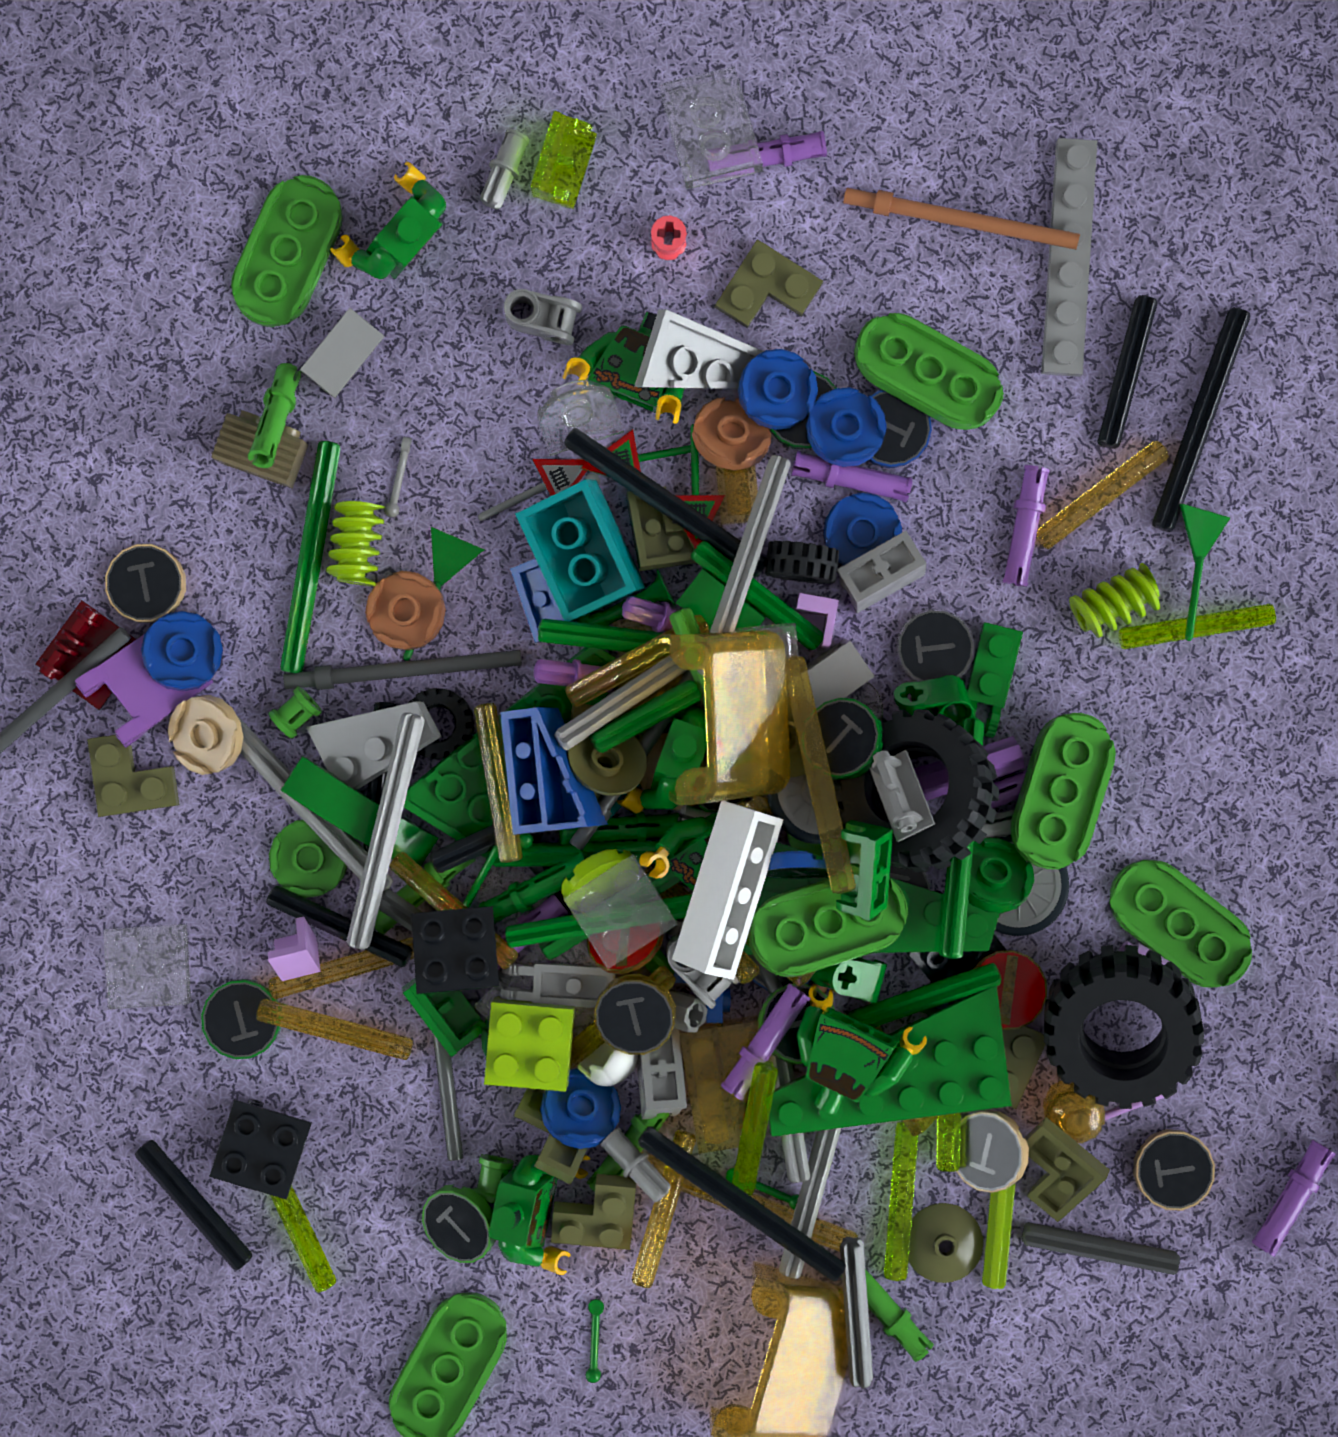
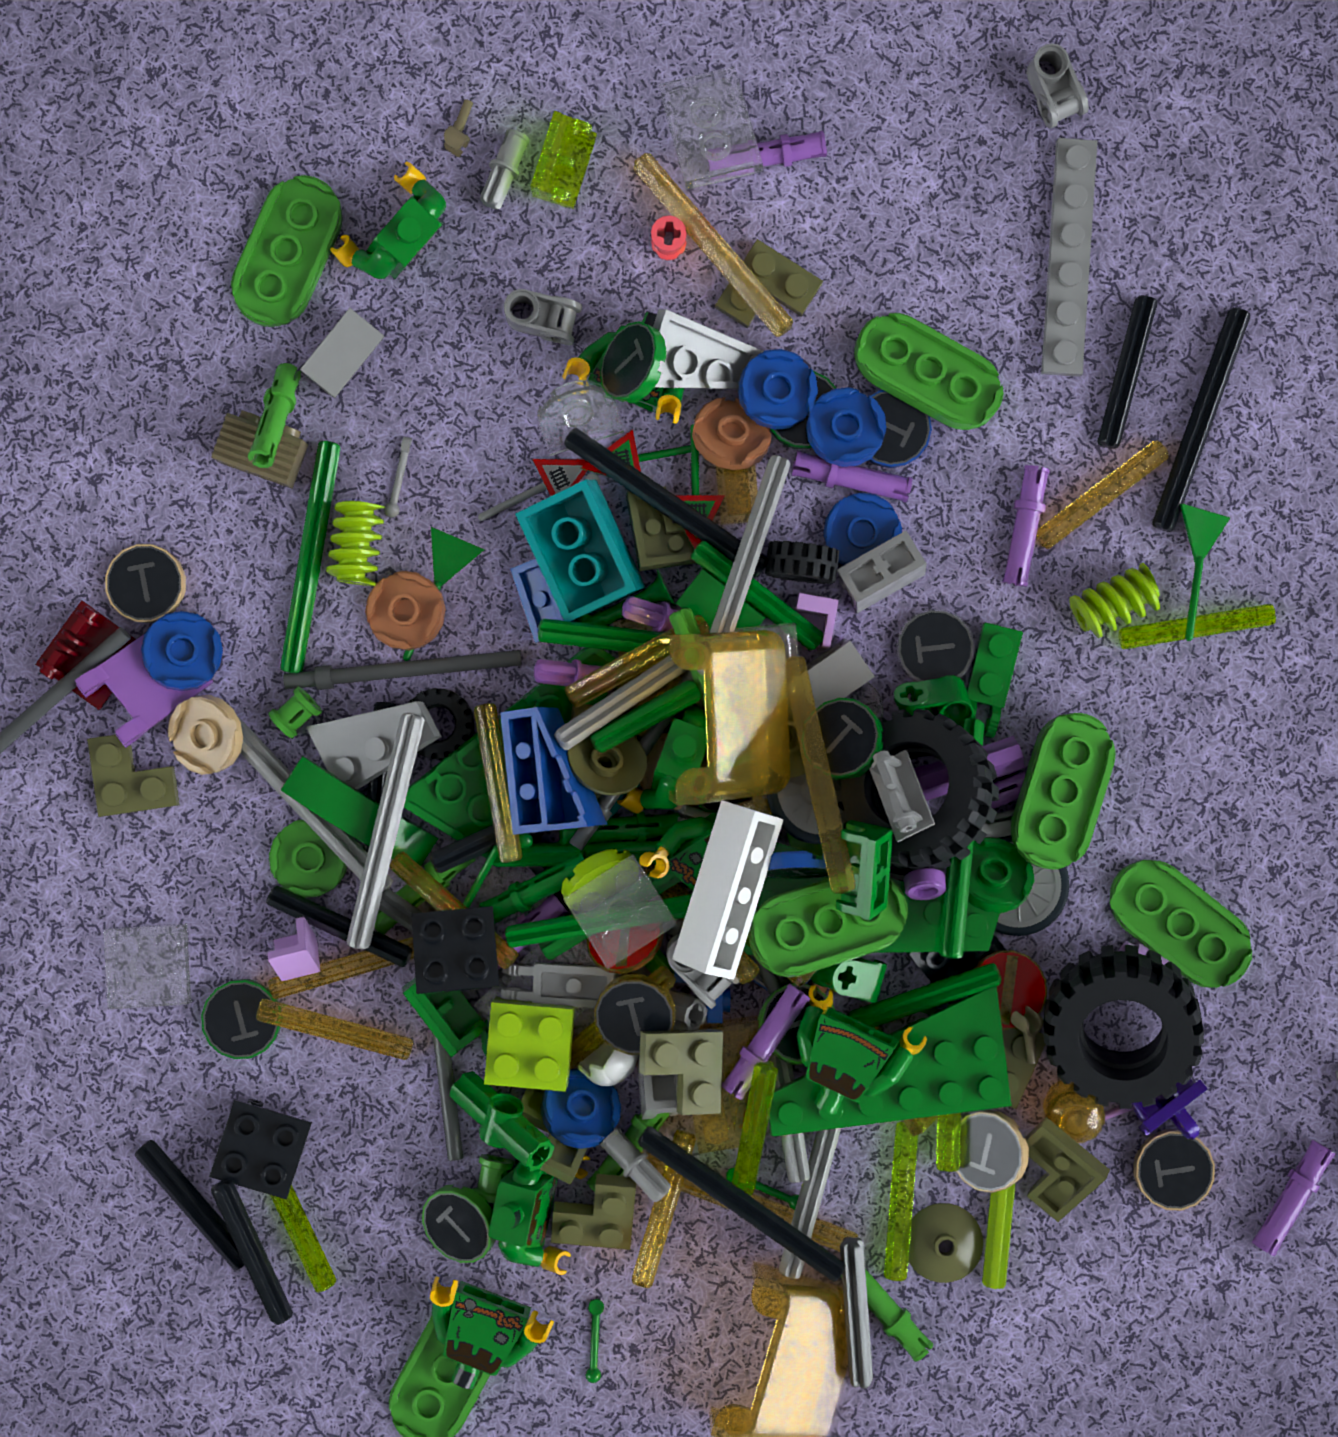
(251, 1251): none -> black axle
(453, 135): none -> dark tan hand
(482, 1330): none -> torso
(502, 1121): none -> green piece
(632, 362): none -> tile
(696, 1060): none -> olive plate
(713, 245): none -> clear yellow axle
(885, 203): nougat bar -> none
(924, 884): none -> medium lavender tile
(1030, 1025): none -> dark tan hand
(1058, 93): none -> light grey piece
(1100, 1248): dark grey axle -> none
(1156, 1114): none -> dark purple hips

